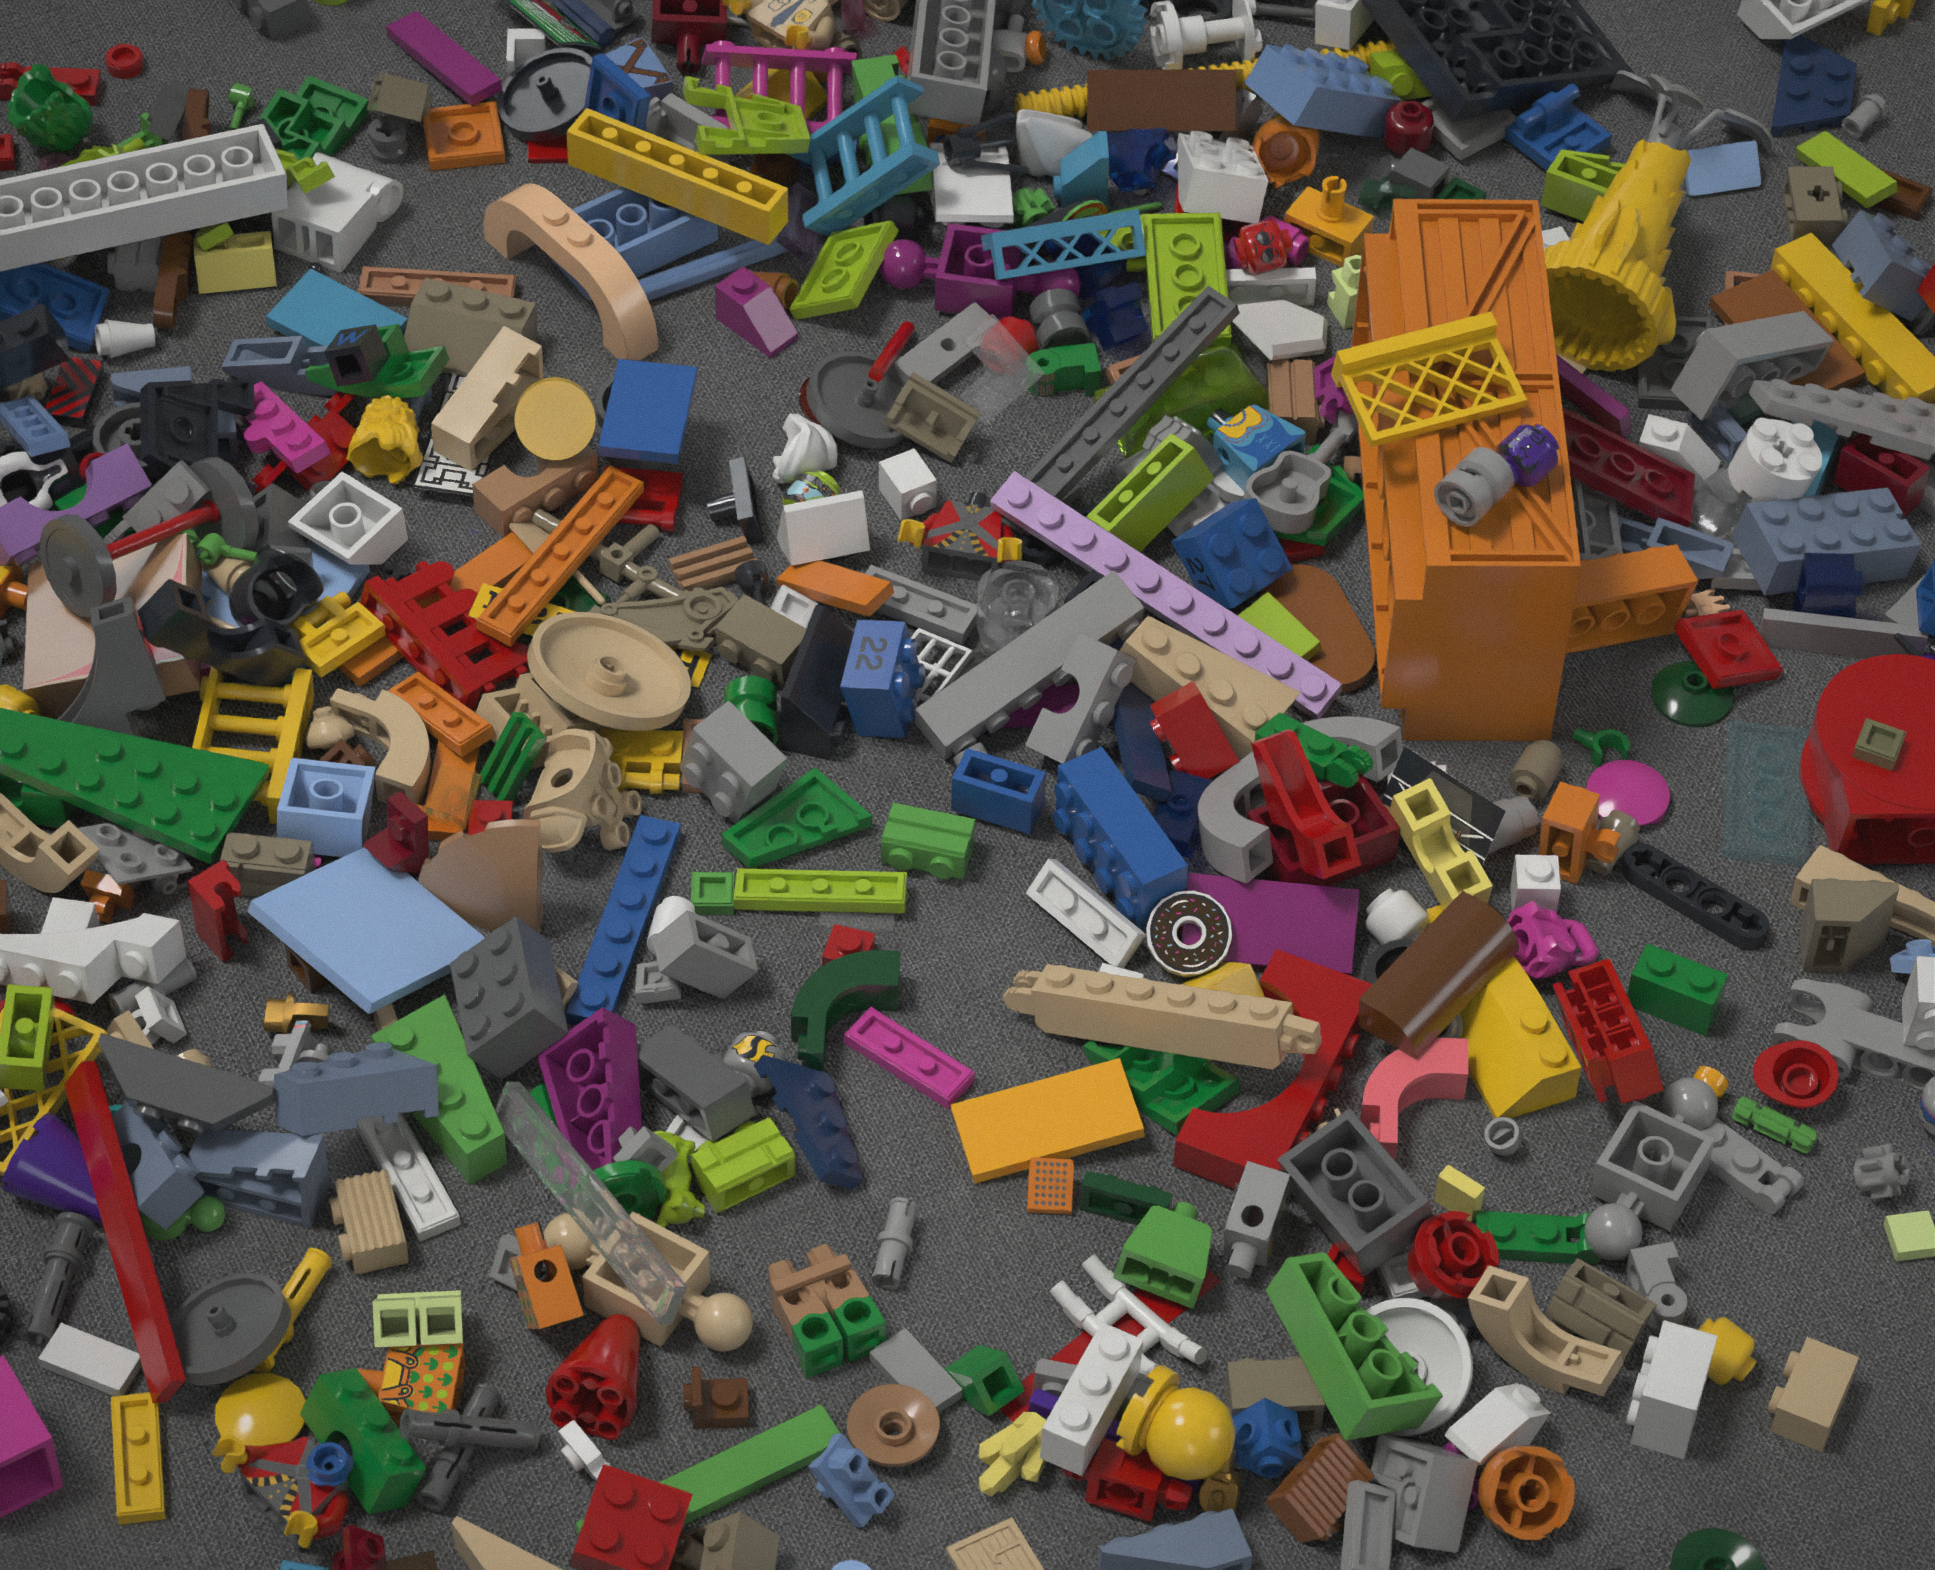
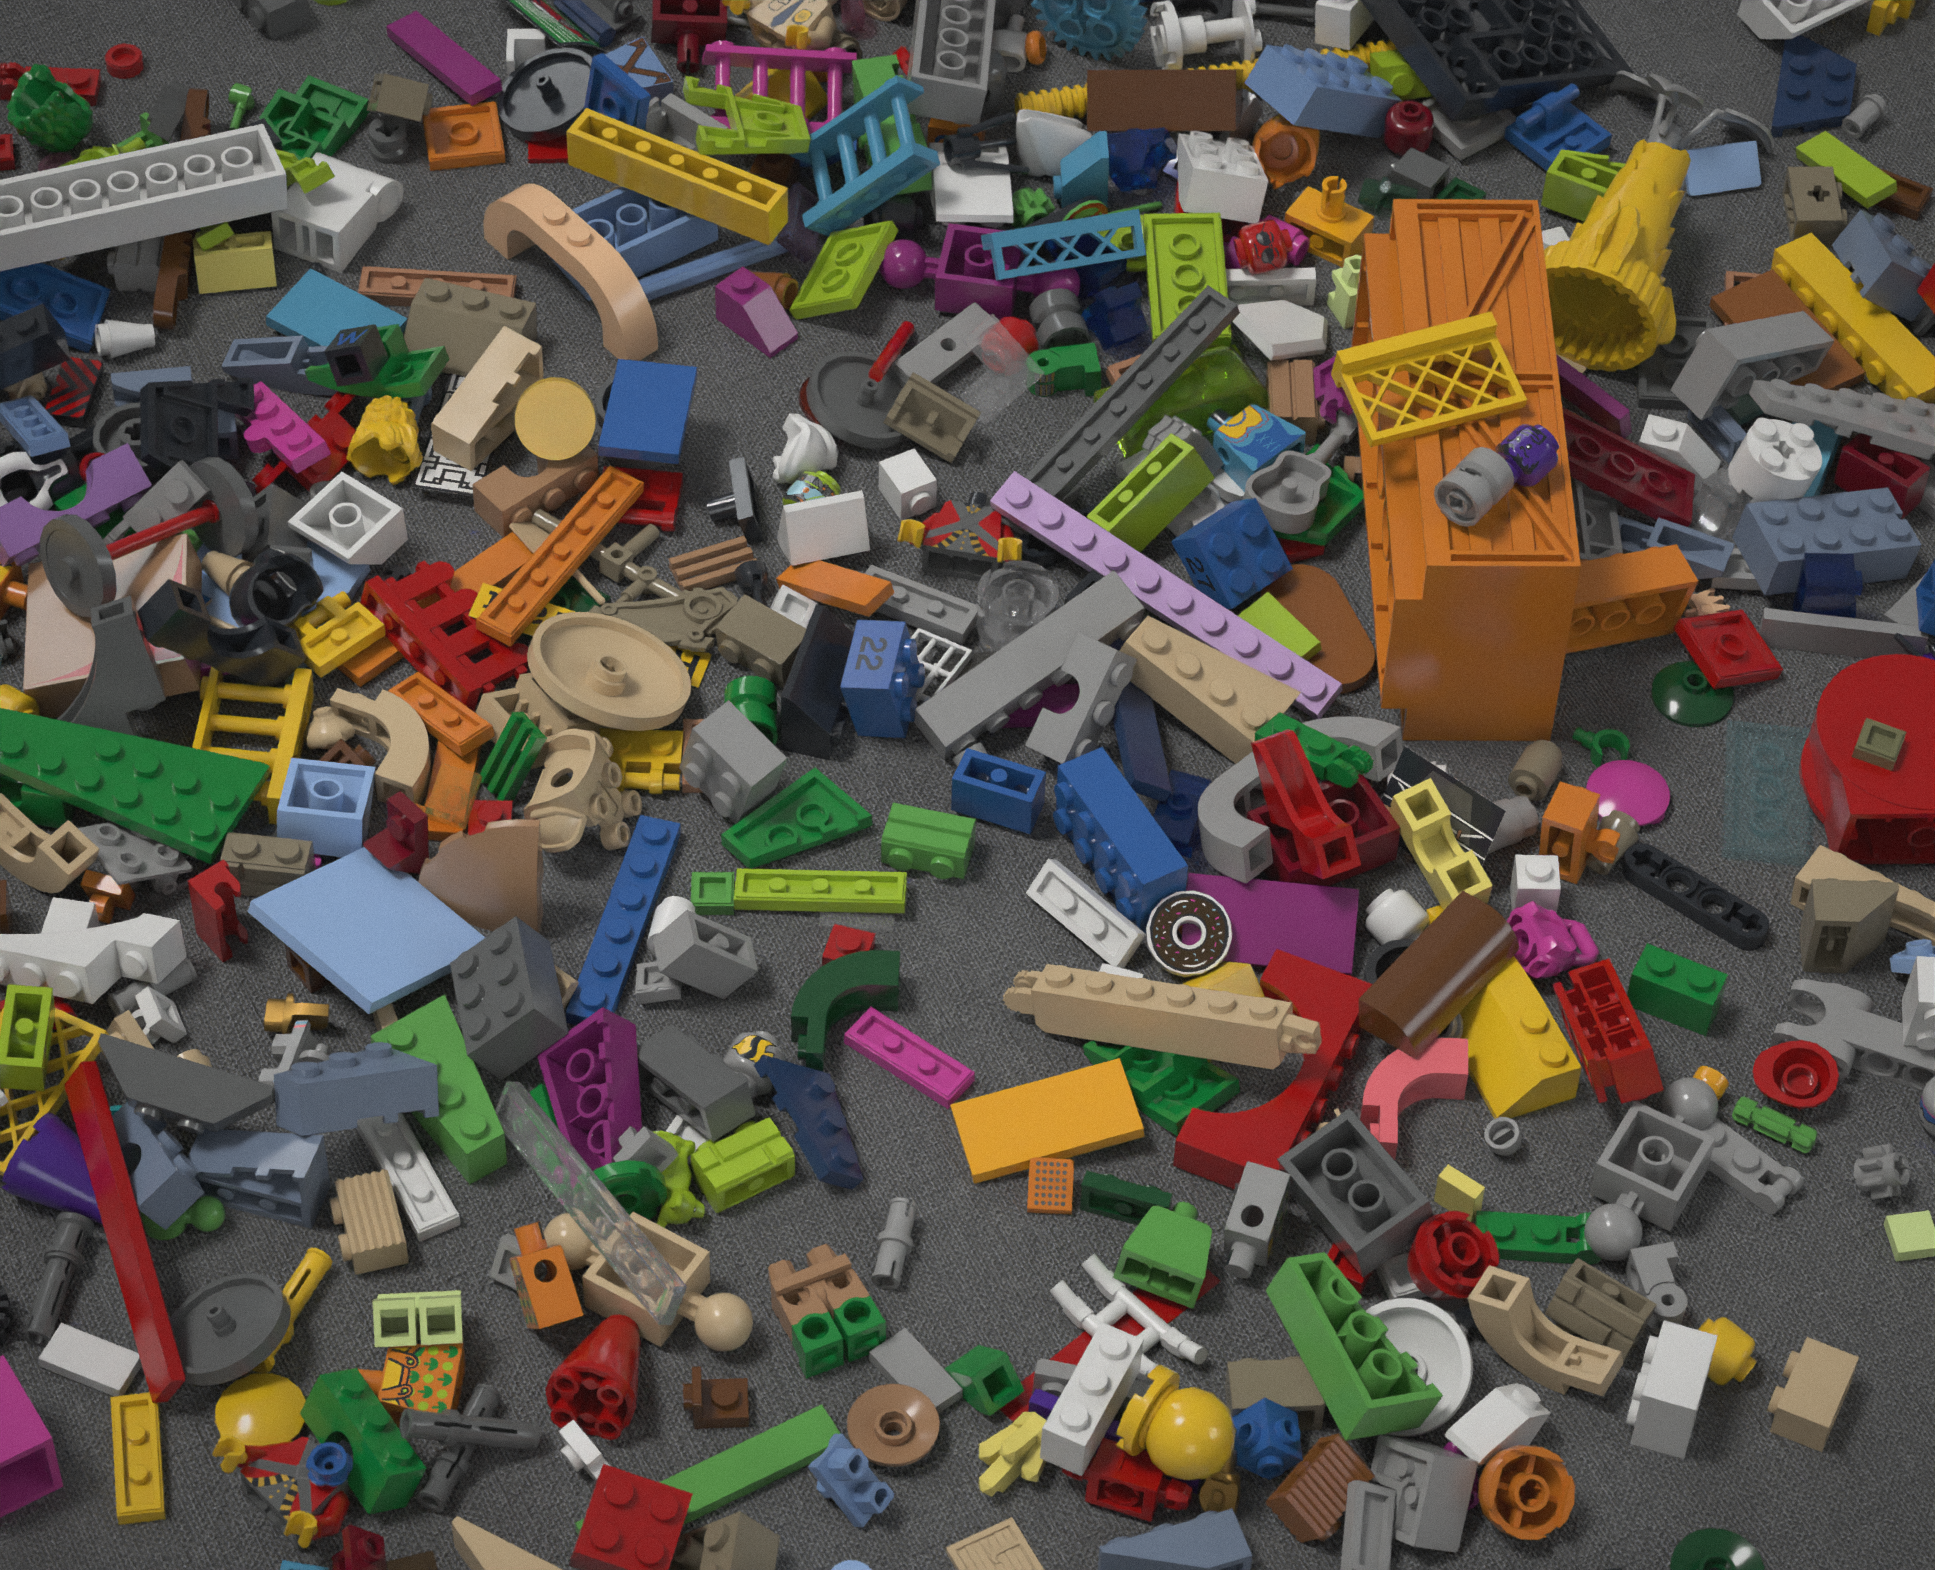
(215, 546): bright green hand -> none
(1193, 733): red brick -> none

